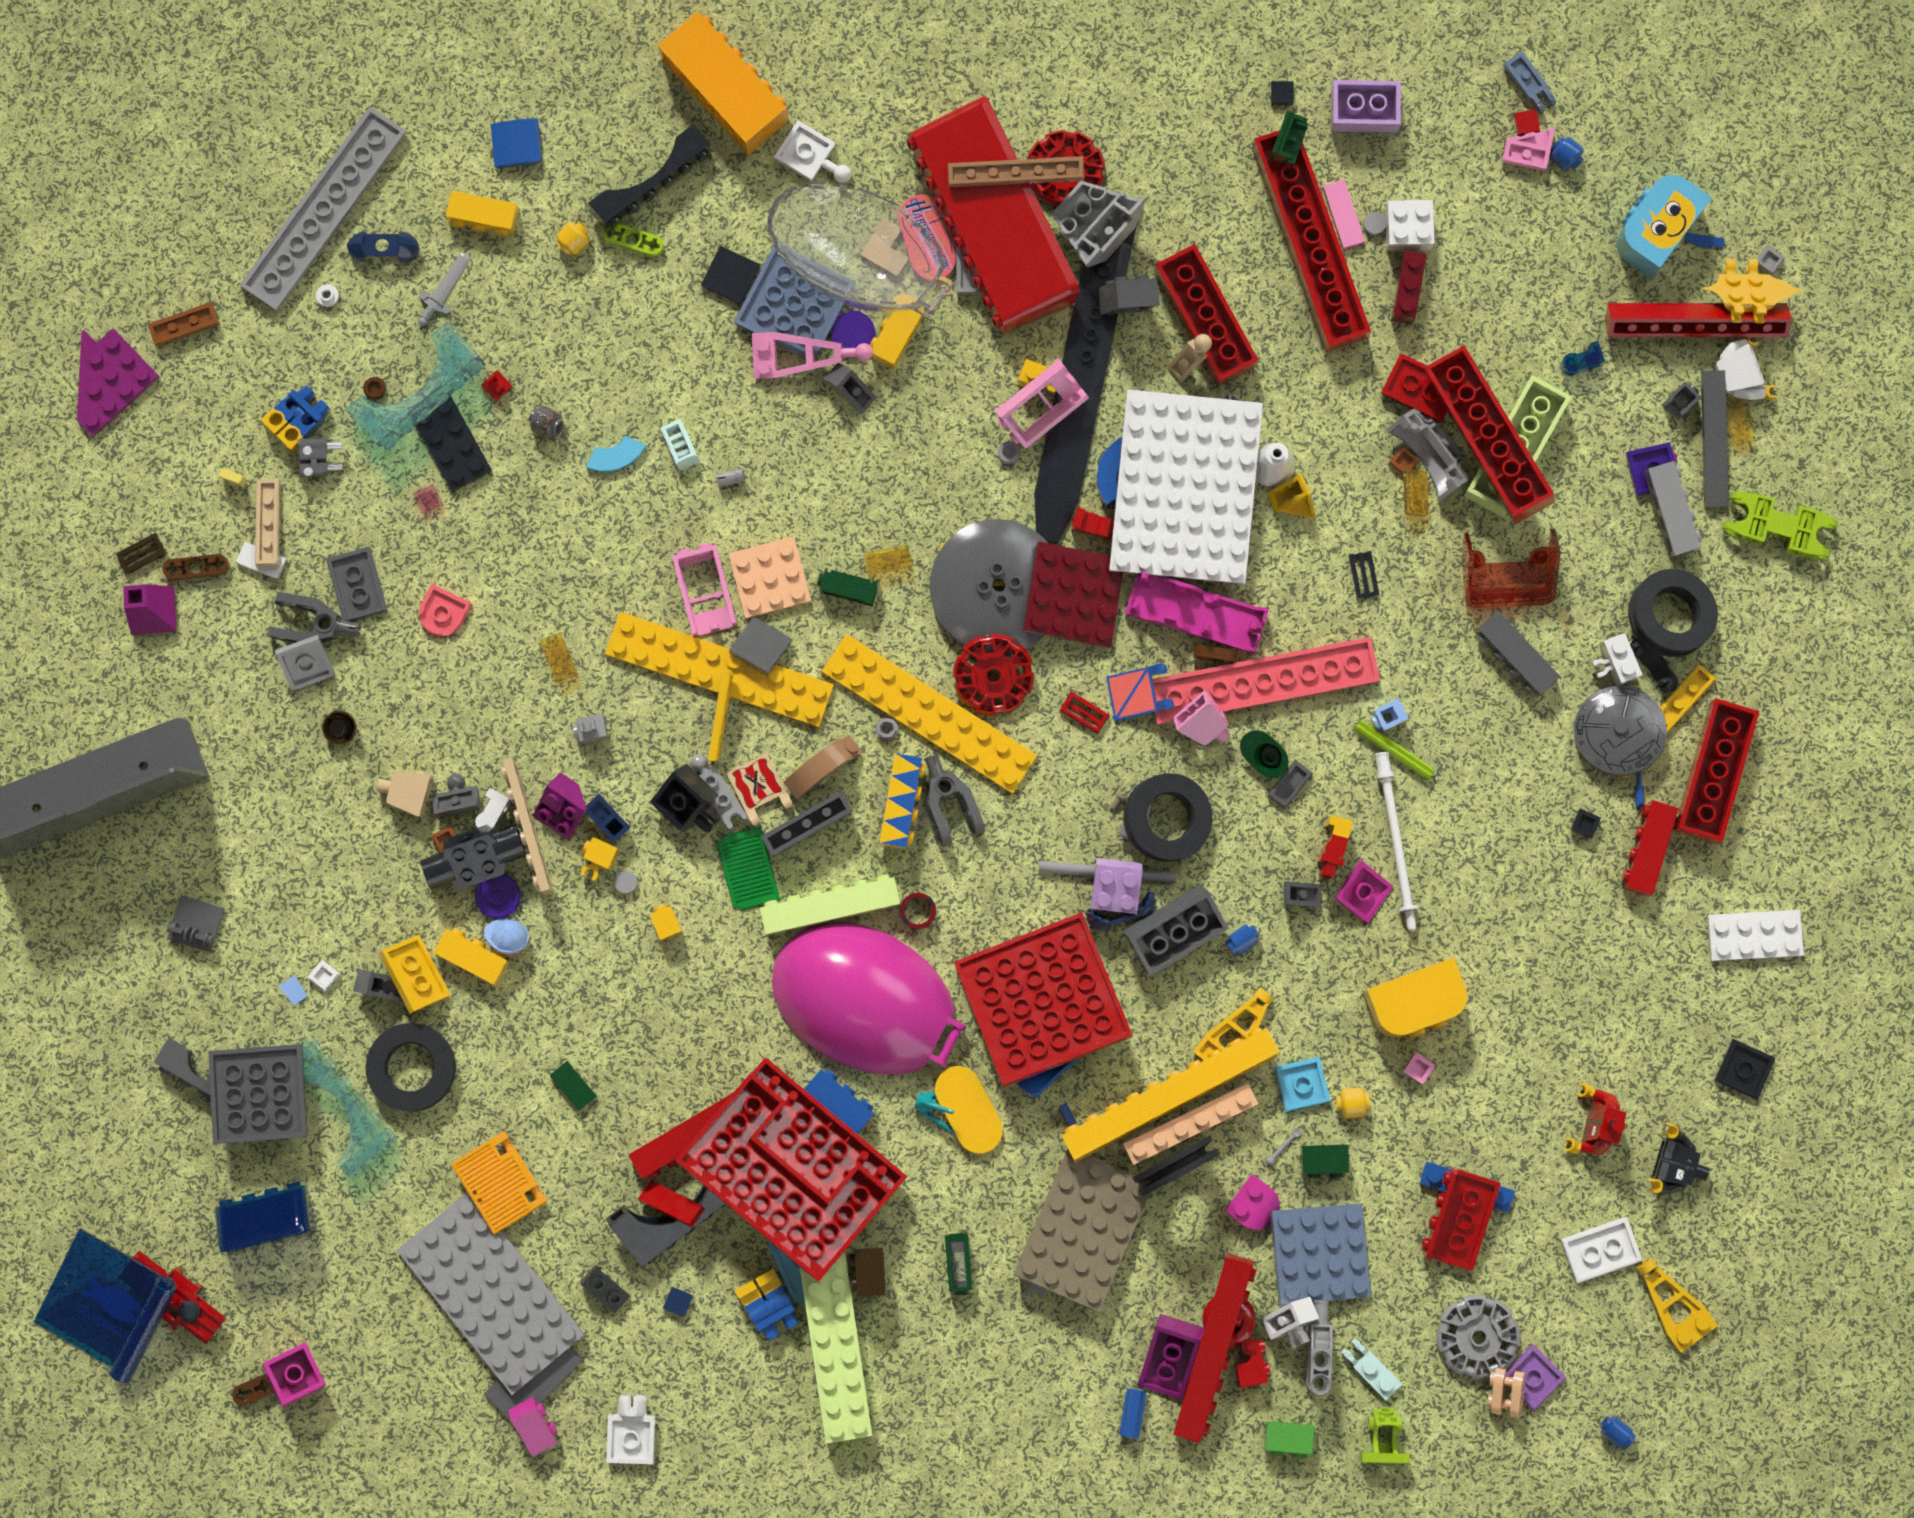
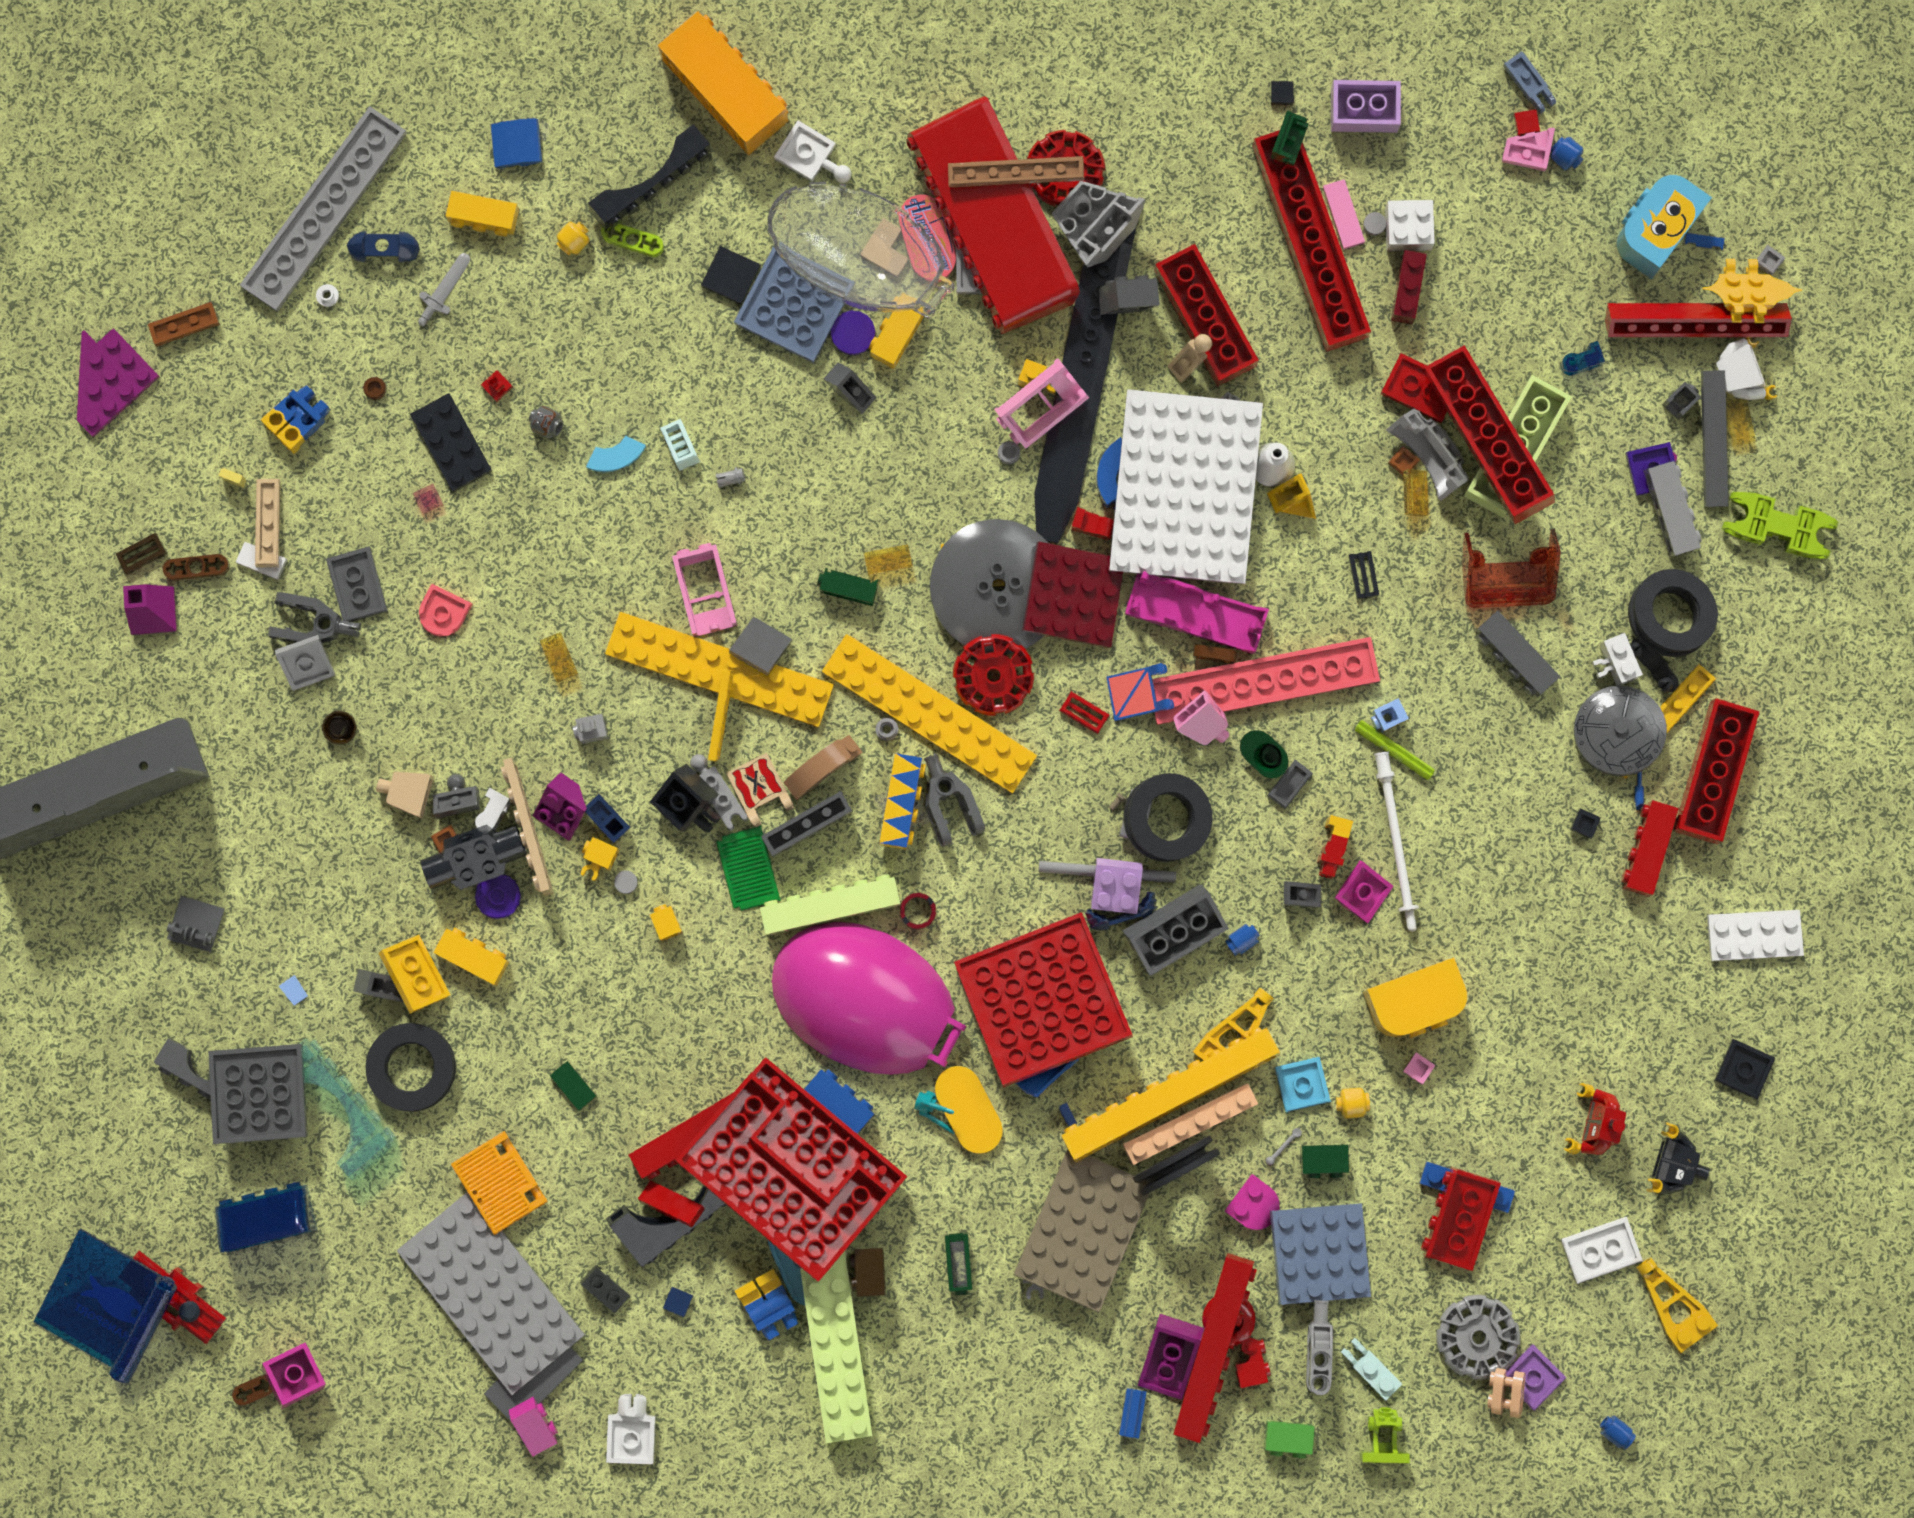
(313, 455): dark grey piece -> none
(323, 975): white tile -> none
(390, 422): clear light blue arch -> none
(507, 937): light blue piece -> none
(766, 353): bright pink plate -> none
(770, 577): light nougat plate -> none
(1291, 1320): white brick -> none

